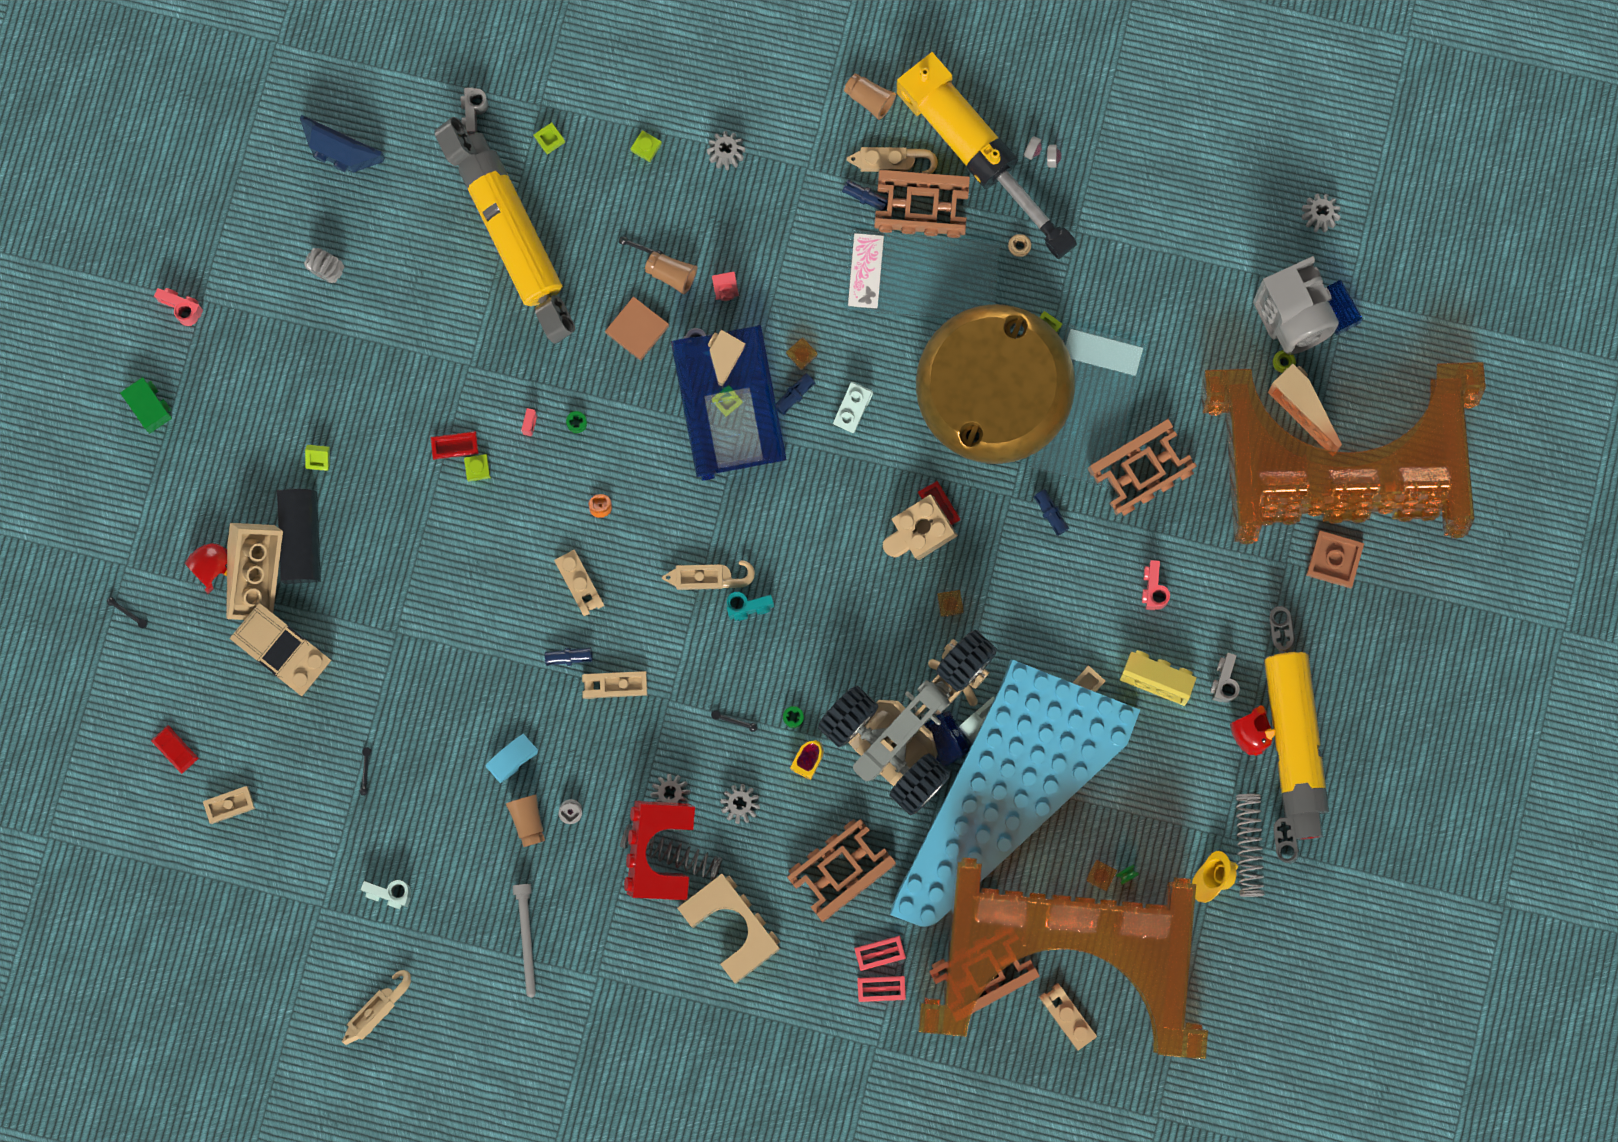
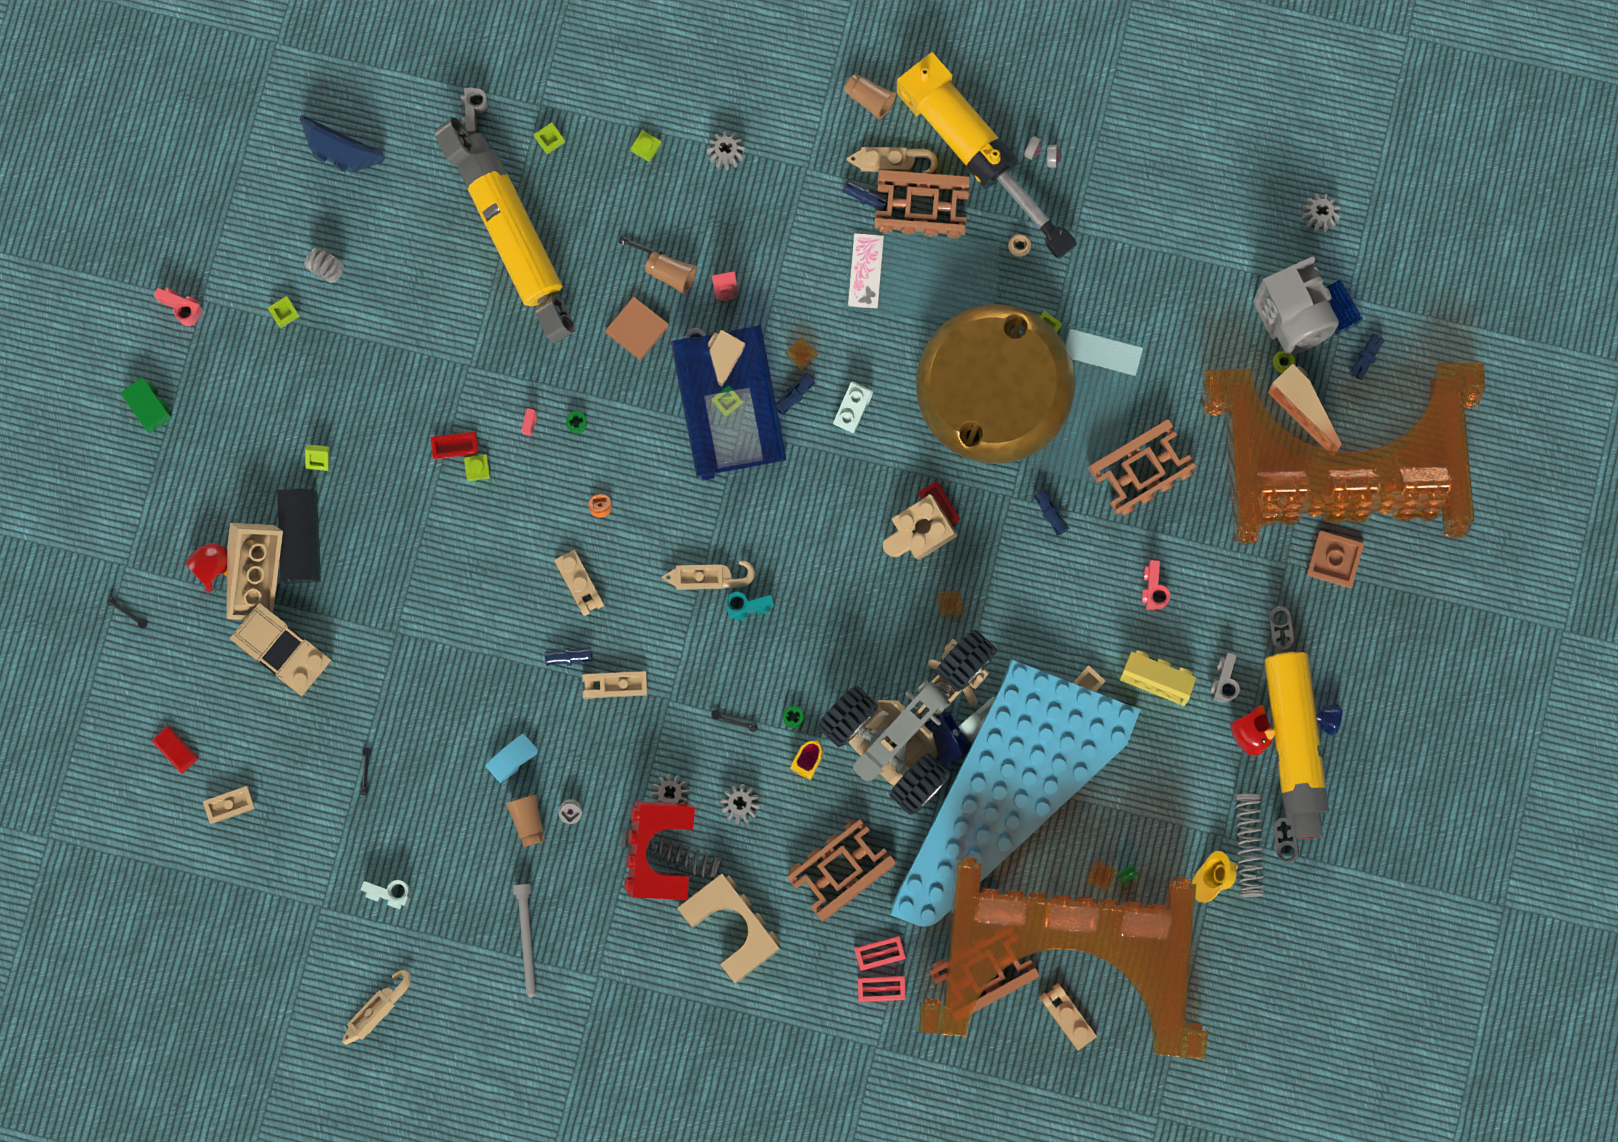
(283, 312): none -> lime plate
(1330, 719): none -> clear blue cone
(1367, 356): none -> dark blue pin

